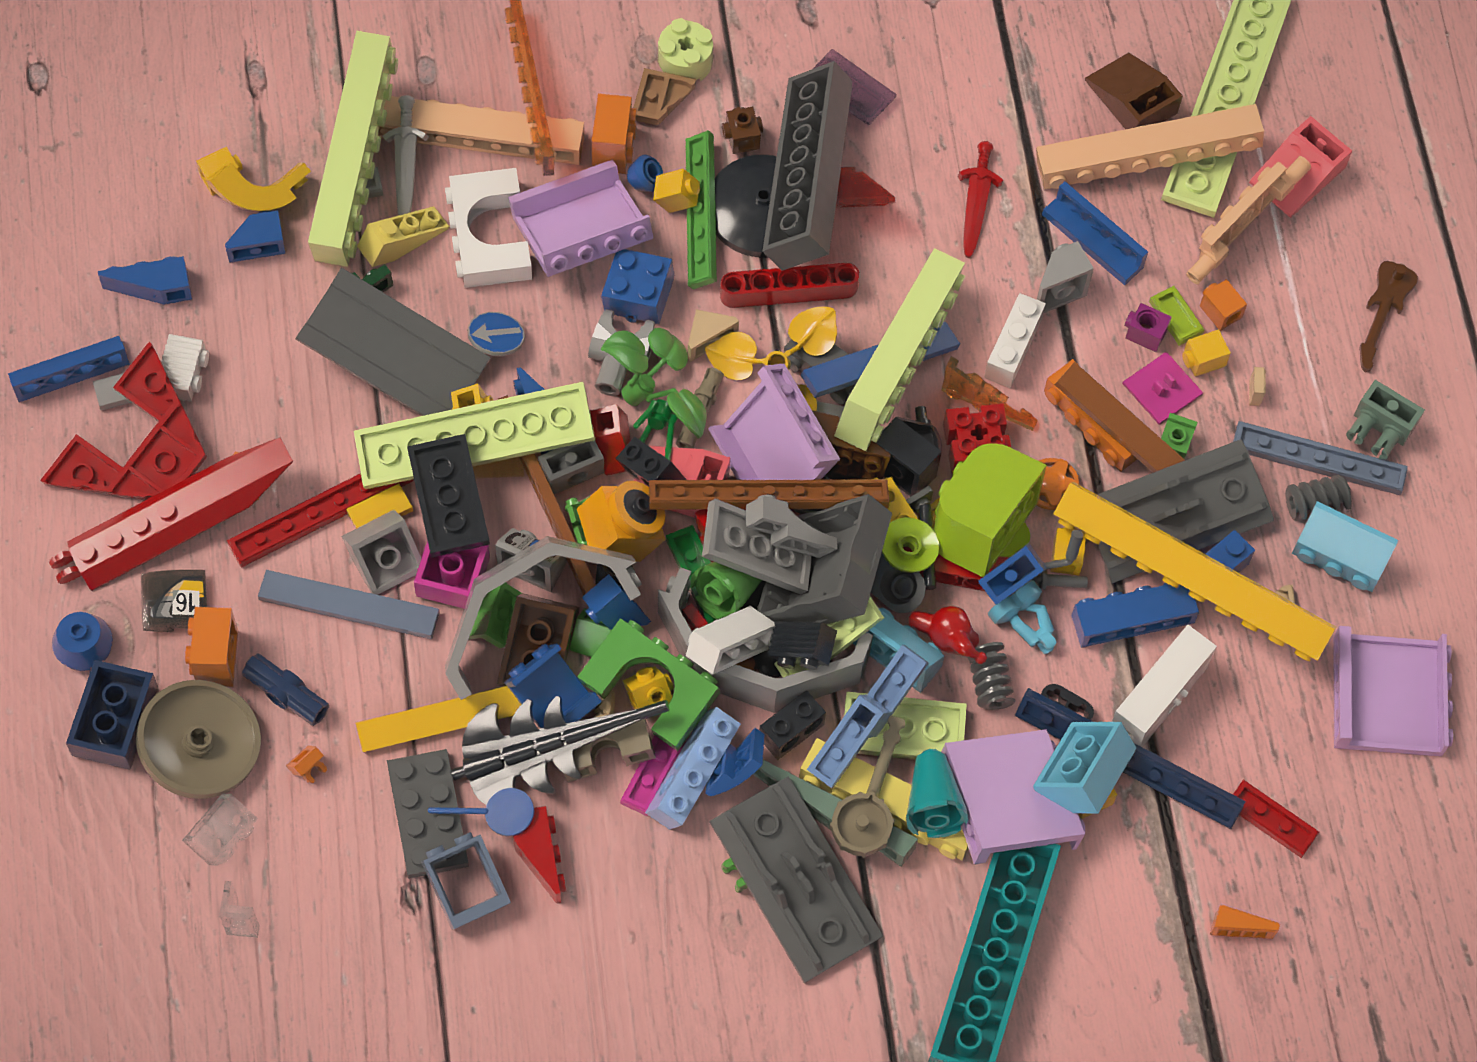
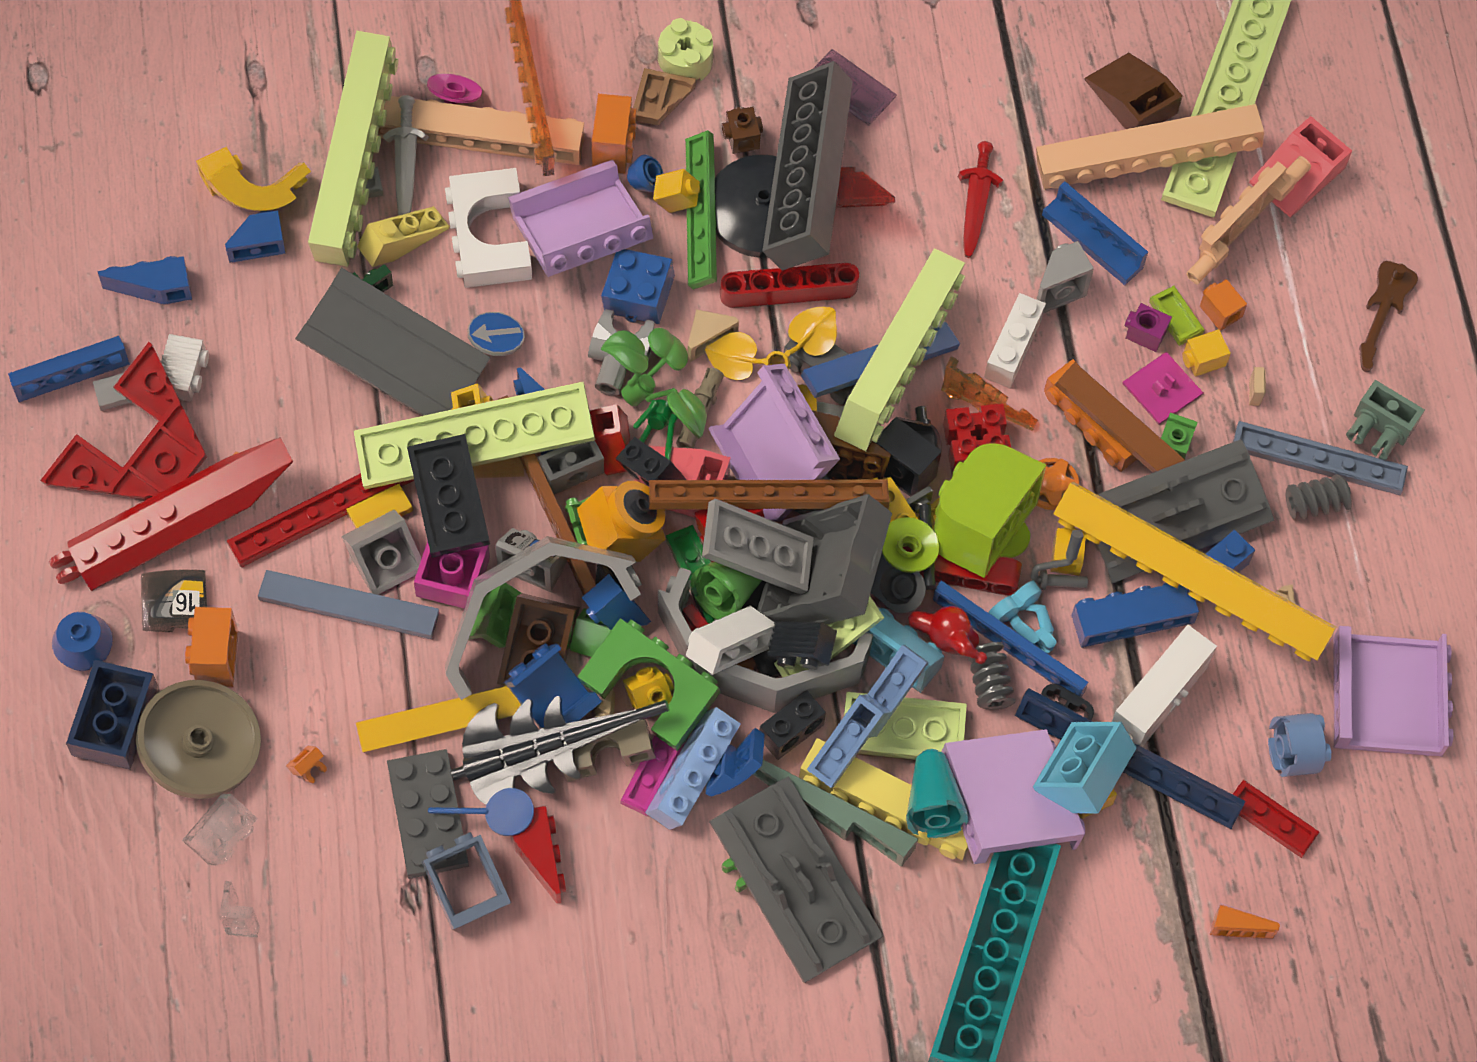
(285, 689): dark blue piece -> none
(454, 88): none -> dark pink dish
(786, 529): light grey slope -> none
(862, 820): dark tan piece -> none
(1012, 574): blue slope -> none
(1014, 643): none -> blue tile
(1298, 744): none -> medium blue brick
(1344, 547): medium azure slope -> none

